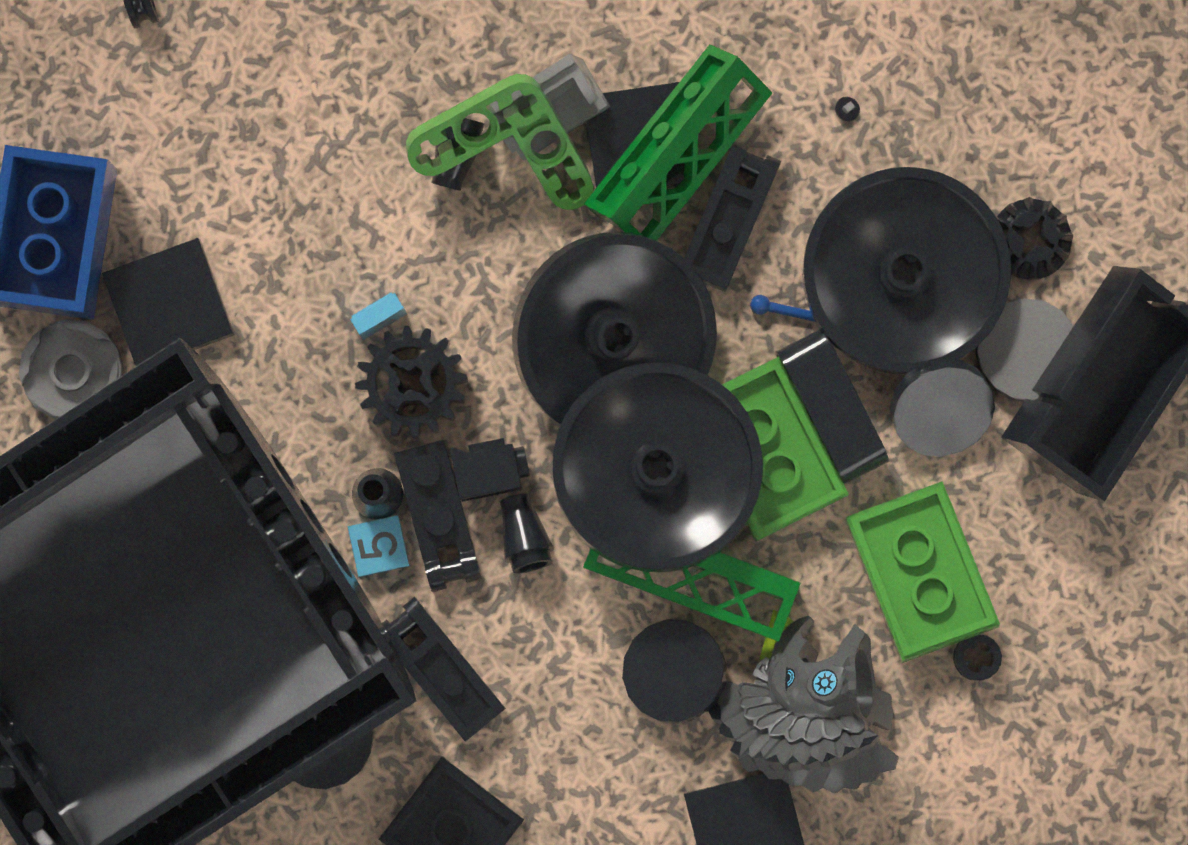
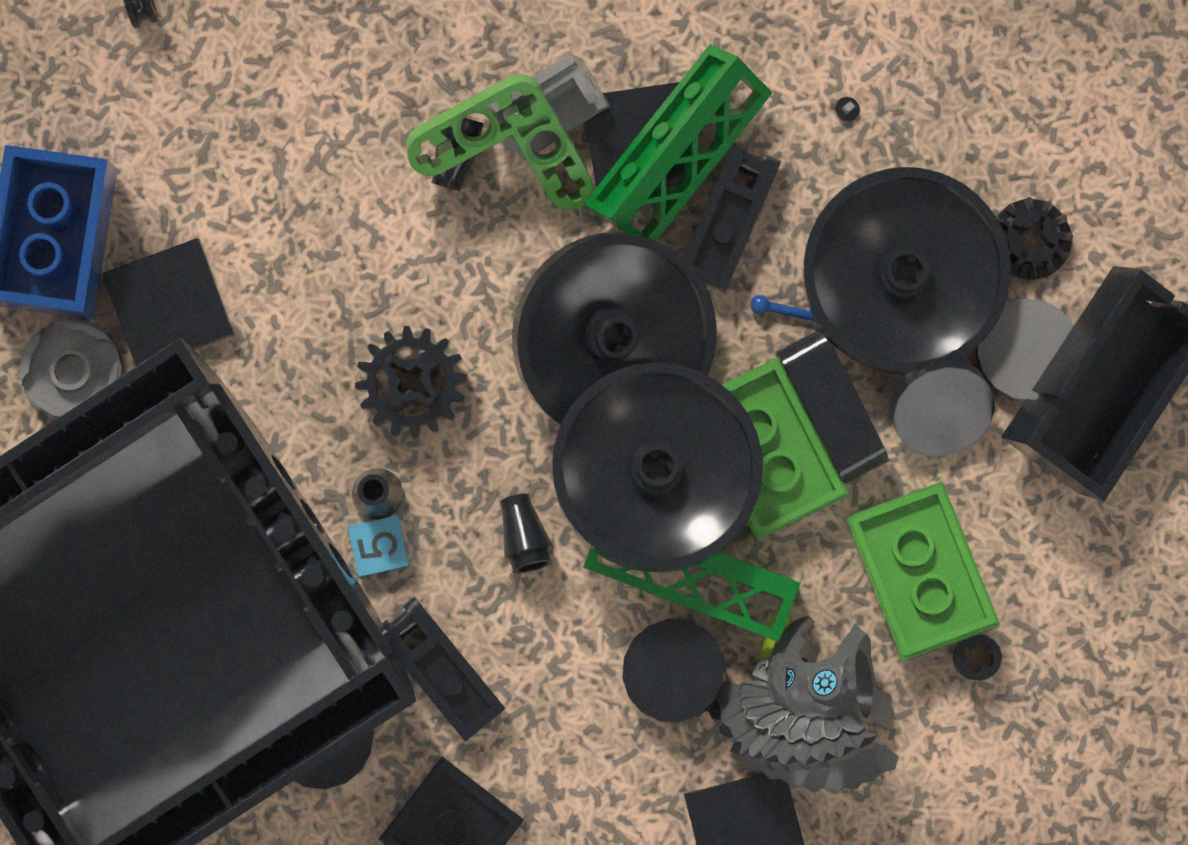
(378, 315): medium azure tile -> none
(437, 513): black plate -> none
(489, 469): black window -> none

